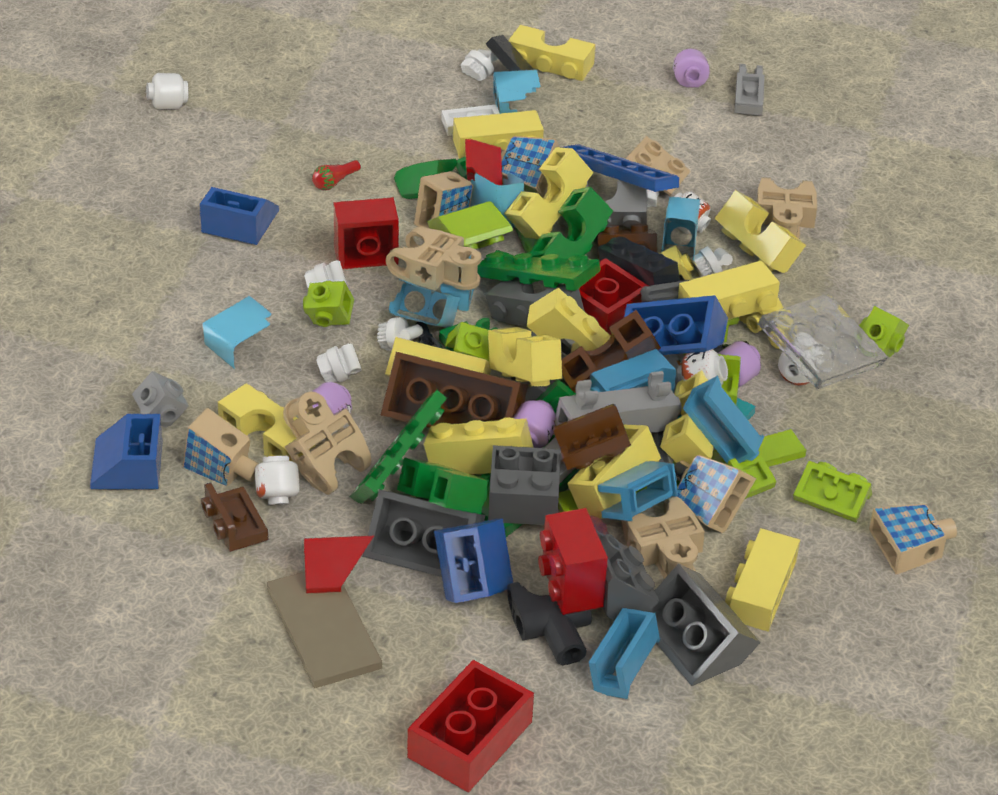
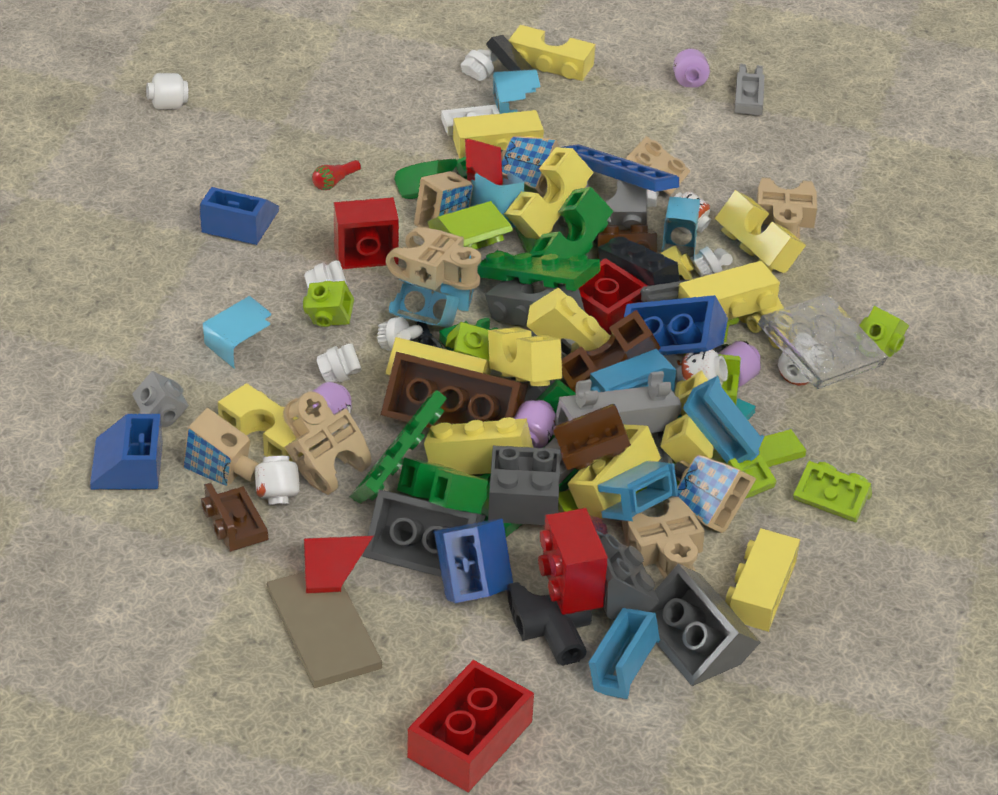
(910, 535): tan torso -> none

